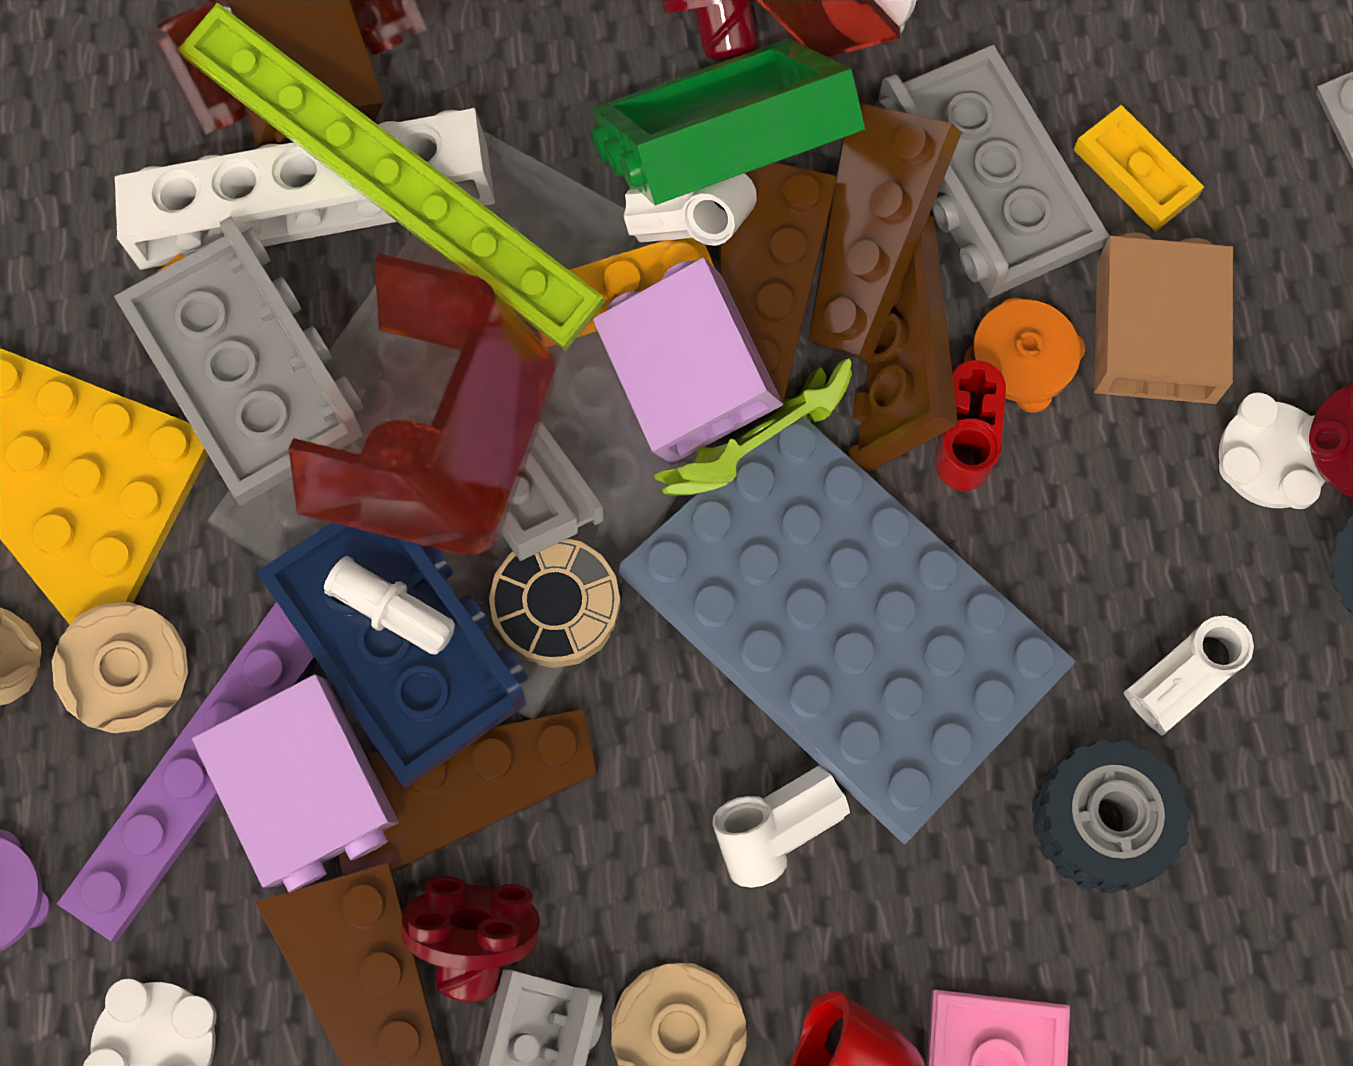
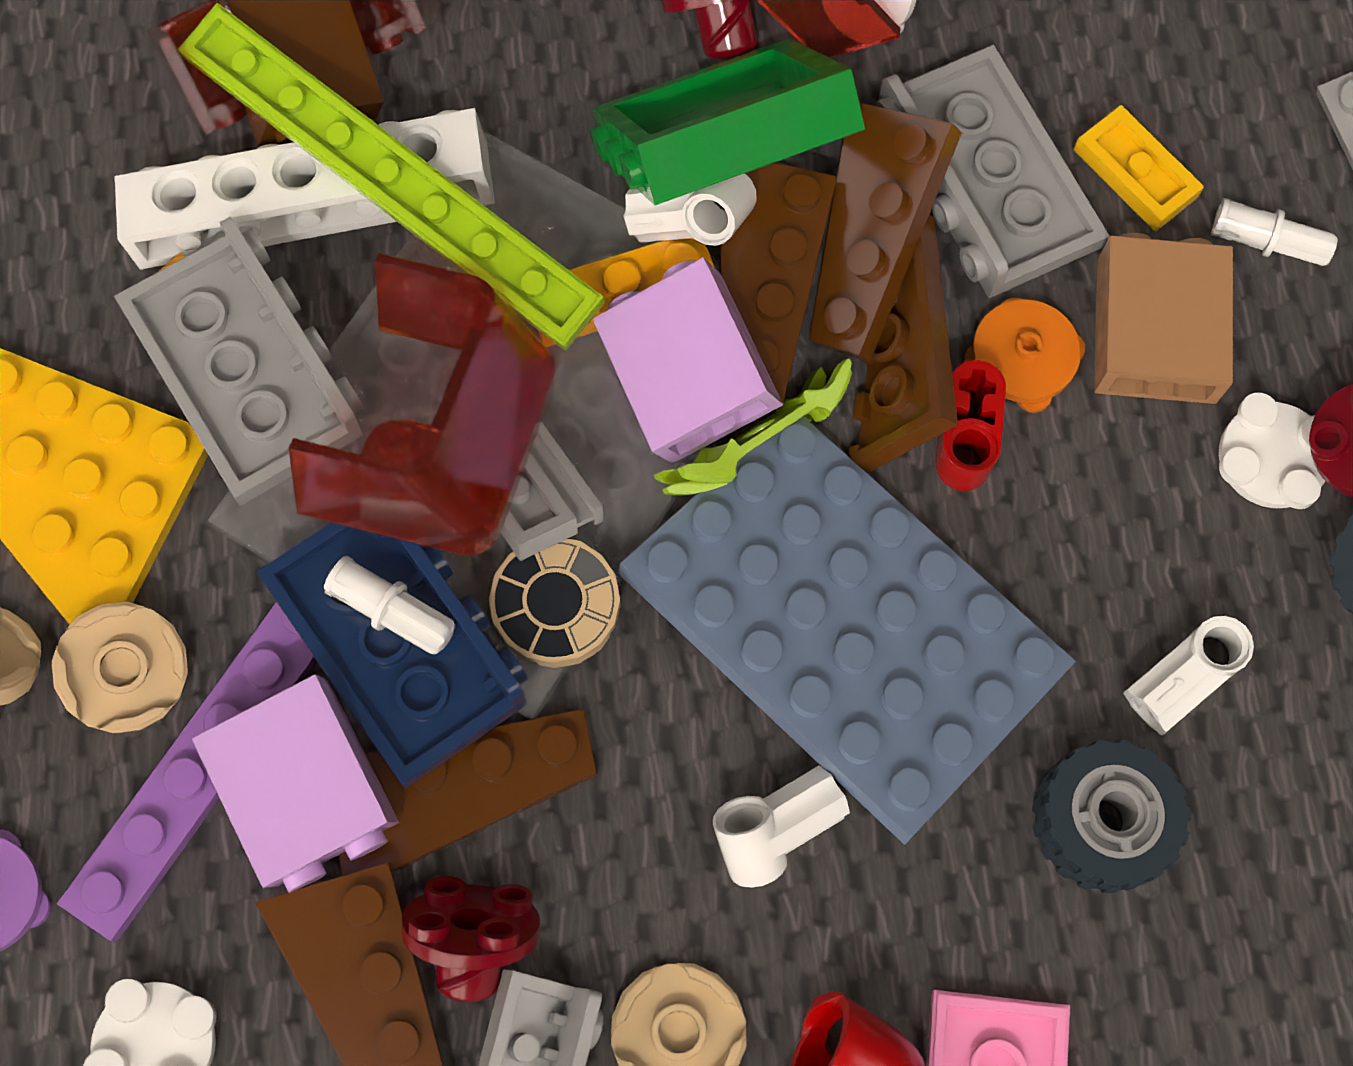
(1273, 233): none -> white axle

